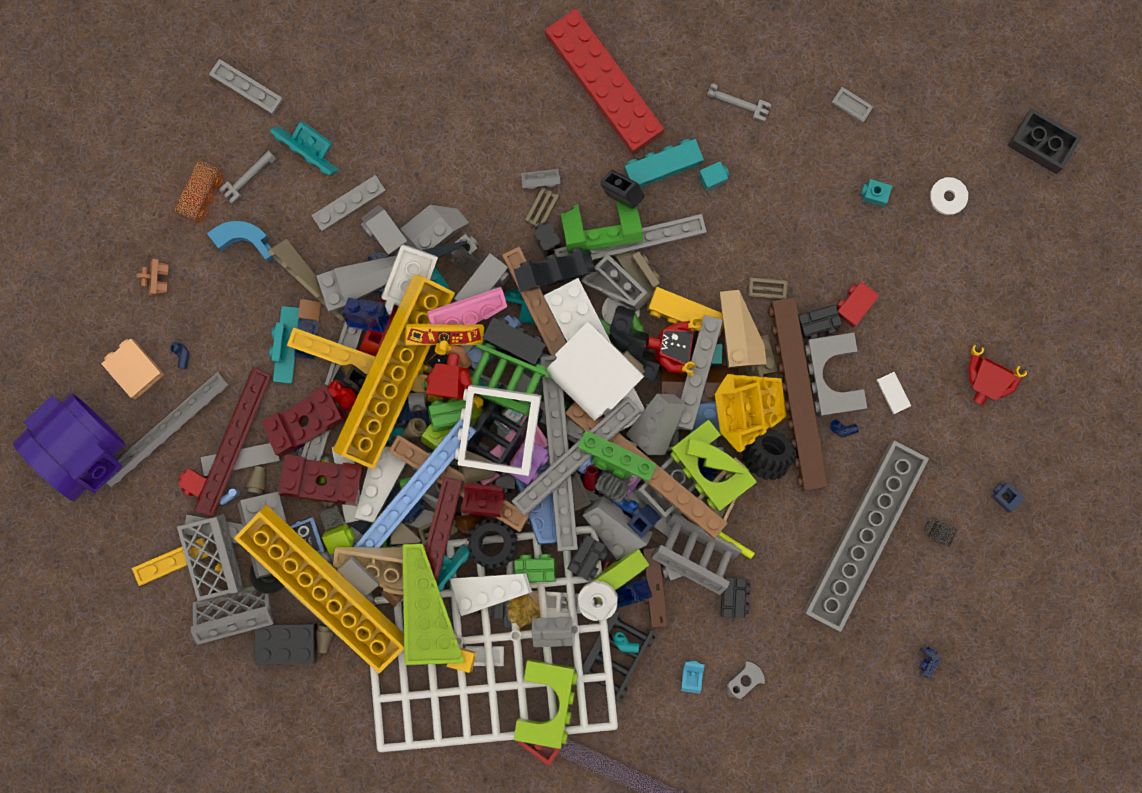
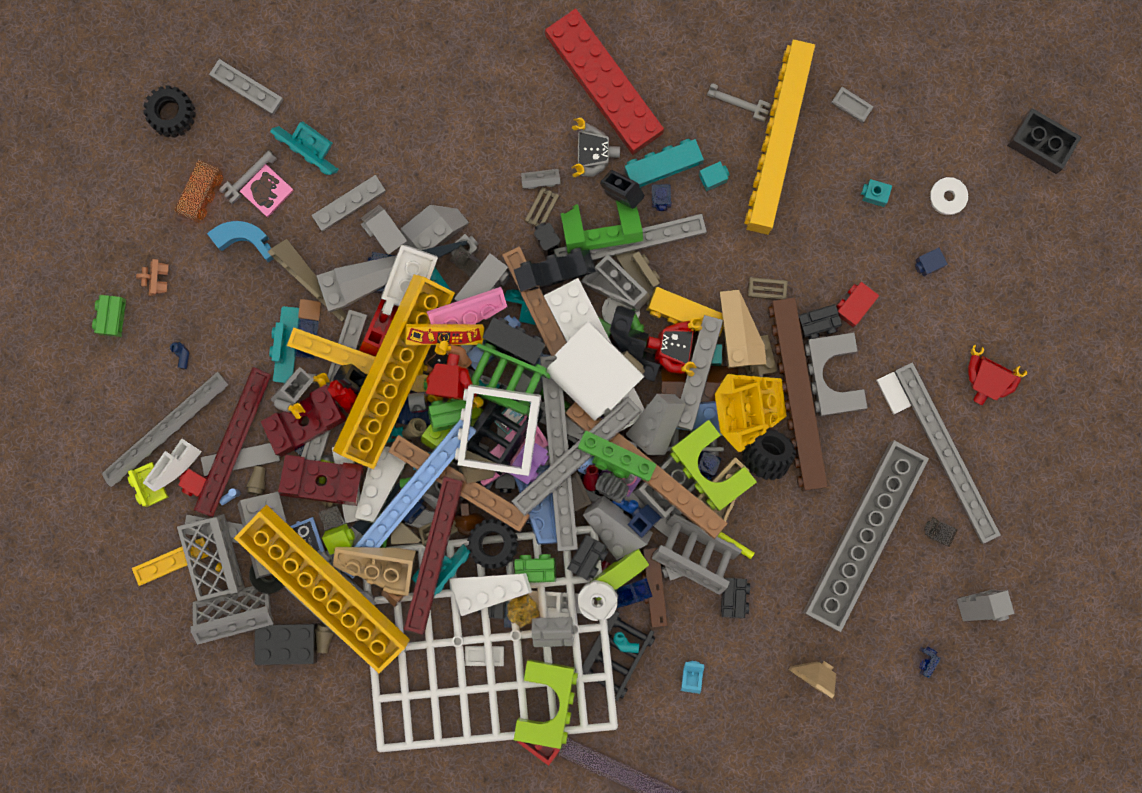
(70, 446): dark purple cylinder -> none
(109, 315): none -> bright green brick
(132, 368): light nougat brick -> none
(144, 494): none -> neon yellow bracket
(171, 465): none -> white slope
(179, 122): none -> black tyre
(266, 190): none -> tile
(294, 388): none -> light grey torso
(358, 576): light grey tile -> none
(365, 314): clear blue brick -> none
(426, 621): lime wing -> none
(469, 659): yellow brick -> none
(483, 500): dark red bracket -> none
(592, 150): none -> torso
(661, 197): none -> clear blue bracket
(713, 457): lime slope -> none
(755, 676): light grey piece -> none
(780, 138): none -> yellow brick
(817, 675): none -> tan wedge
(842, 430): clear blue arm -> none
(930, 262): none -> dark blue brick
(947, 453): none -> light grey plate
(986, 605): none -> light grey wedge
(1014, 497): dark blue brick -> none

